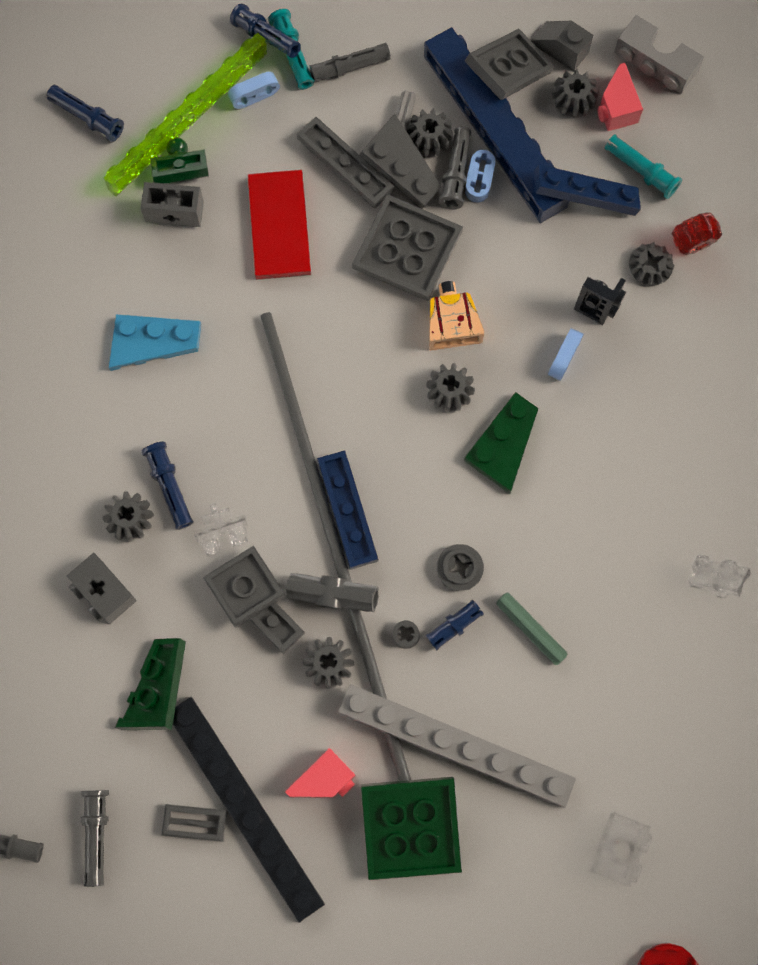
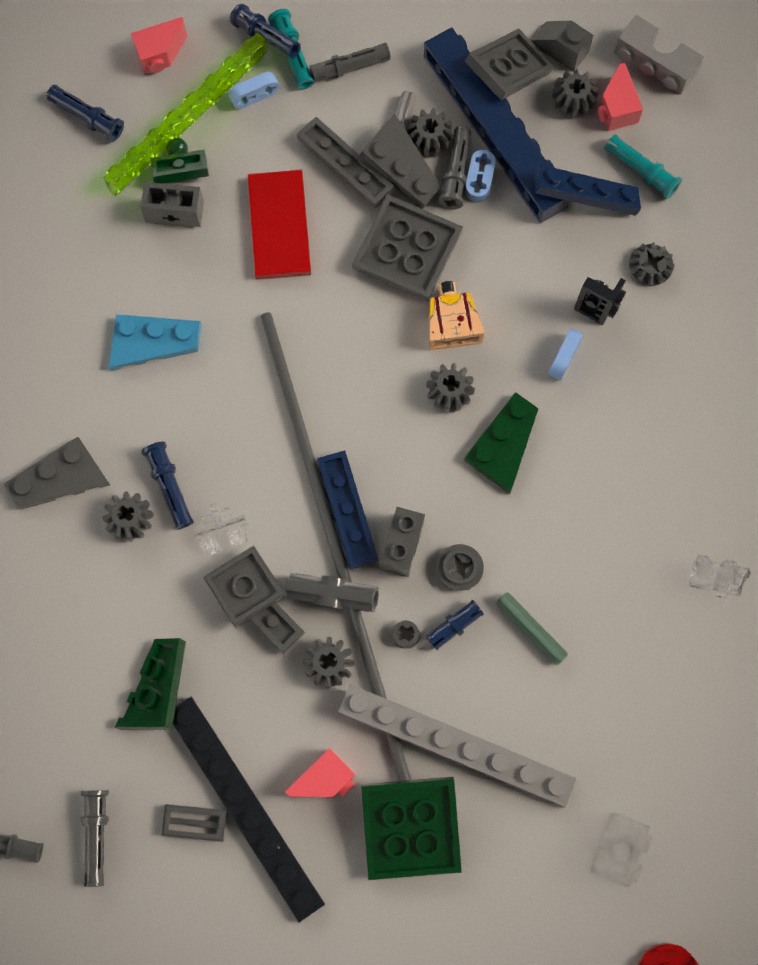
(57, 475): none -> dark grey wing
(94, 573): dark grey brick -> none
(159, 44): none -> coral slope
(402, 541): none -> dark grey brick
(696, 233): clear red gear -> none

